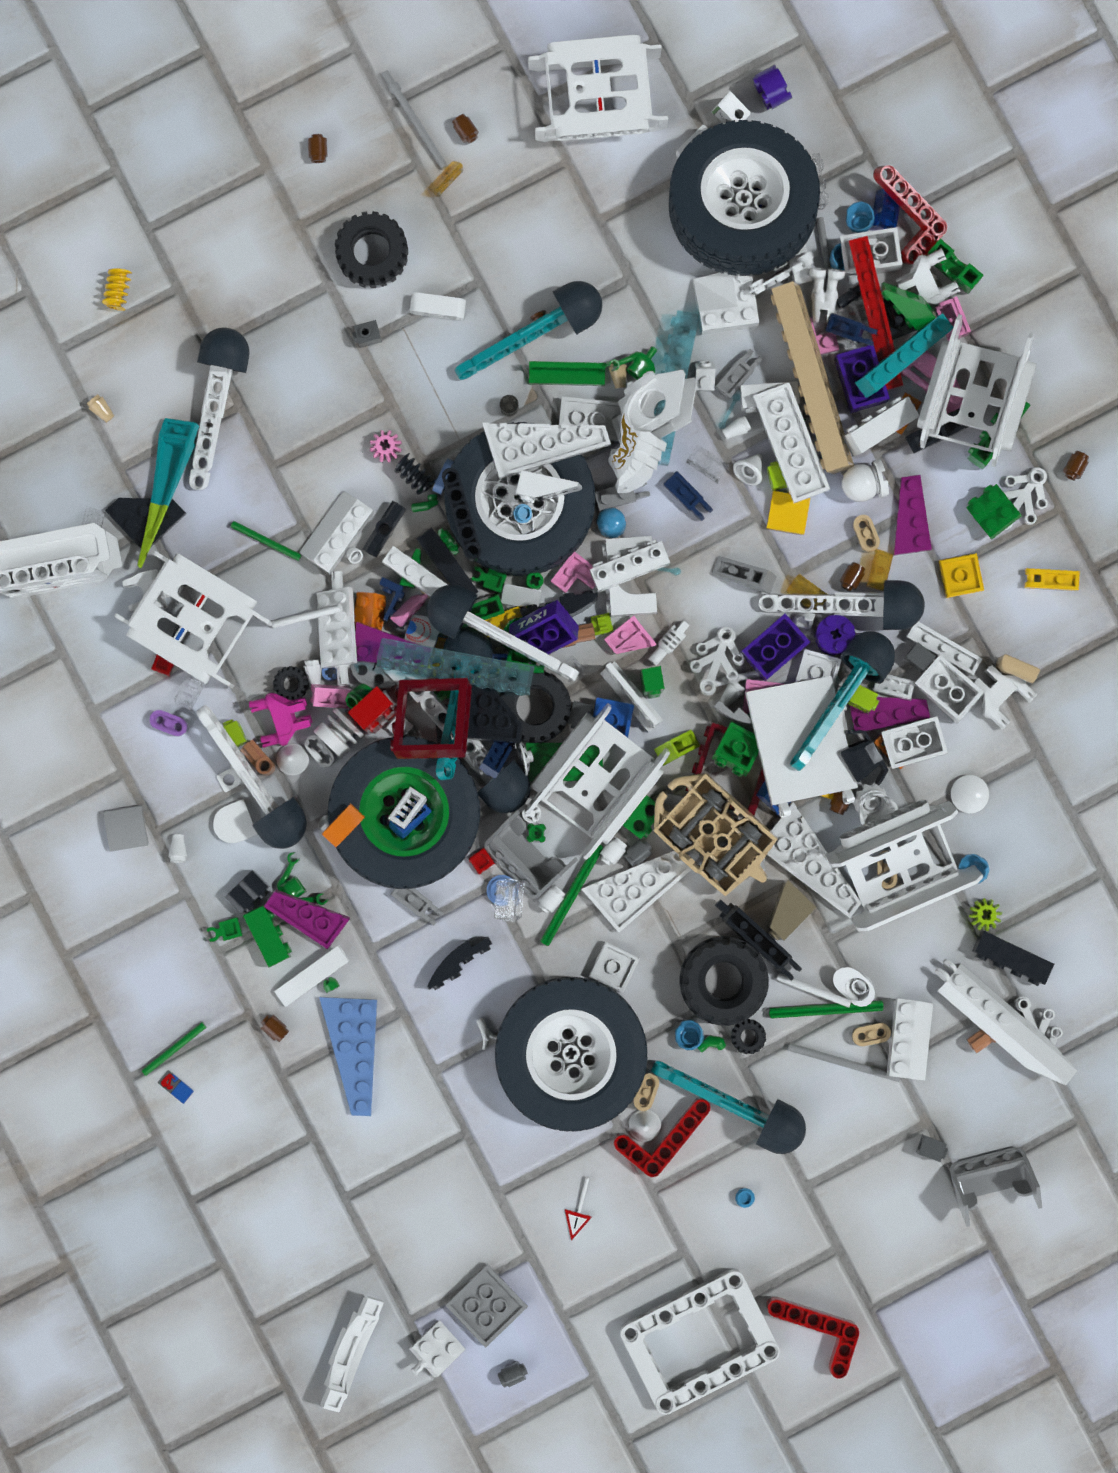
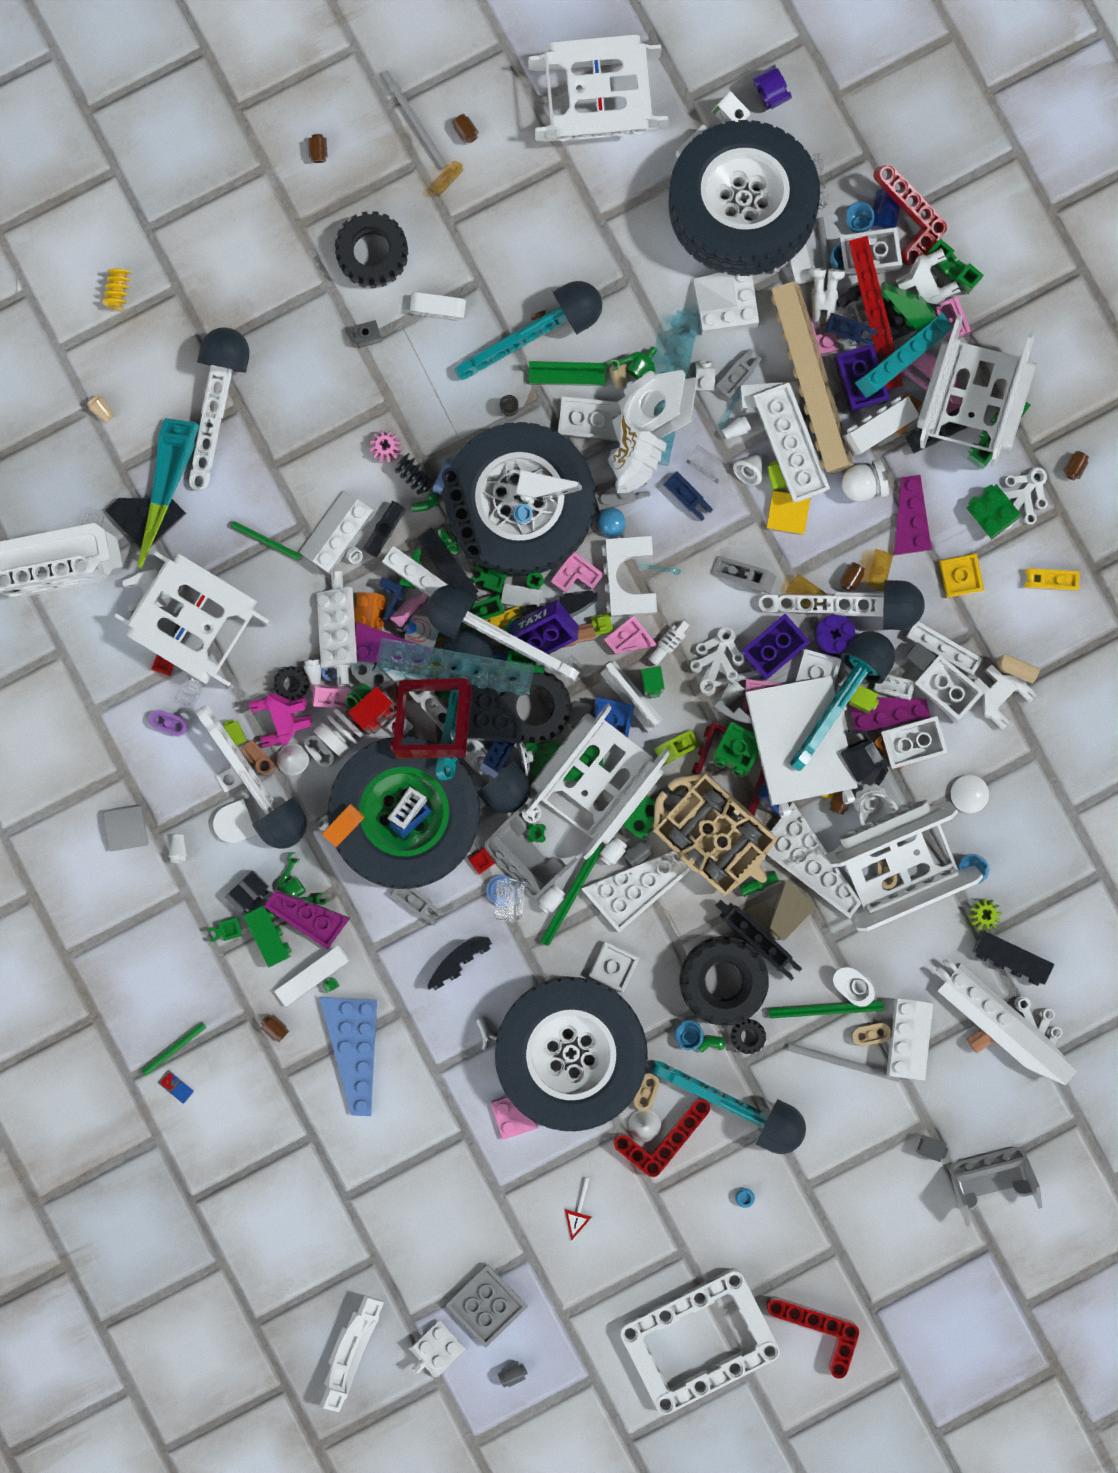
(307, 616): white bar -> none
(510, 1119): none -> bright pink wing
(535, 445): white wing -> none
(629, 566): white brick -> none
(756, 885): none -> green pin
(760, 285): white plant -> none
(804, 620): white tile -> none
(814, 990): white bar -> none
(866, 533): tan plate -> none

